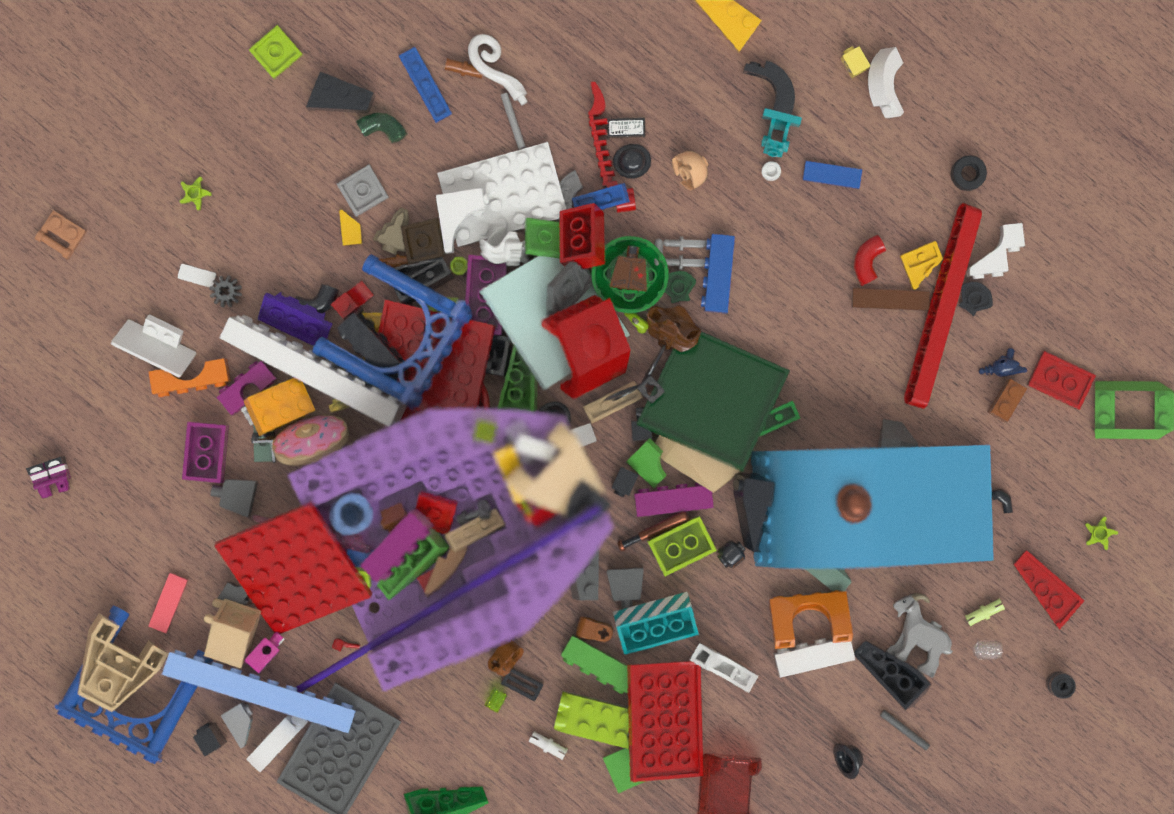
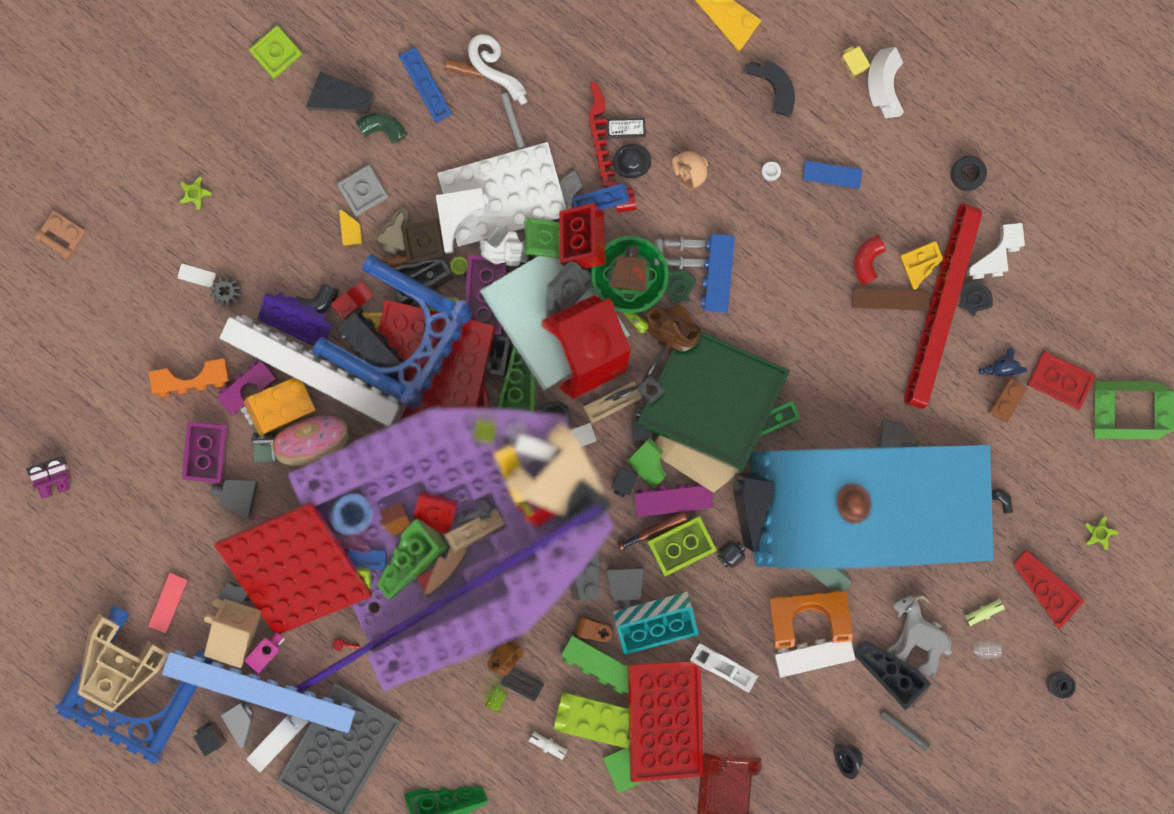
(156, 344): white bracket -> none
(337, 406): light yellow plate -> none
(397, 545): magenta brick -> none
(781, 122): teal tile -> none

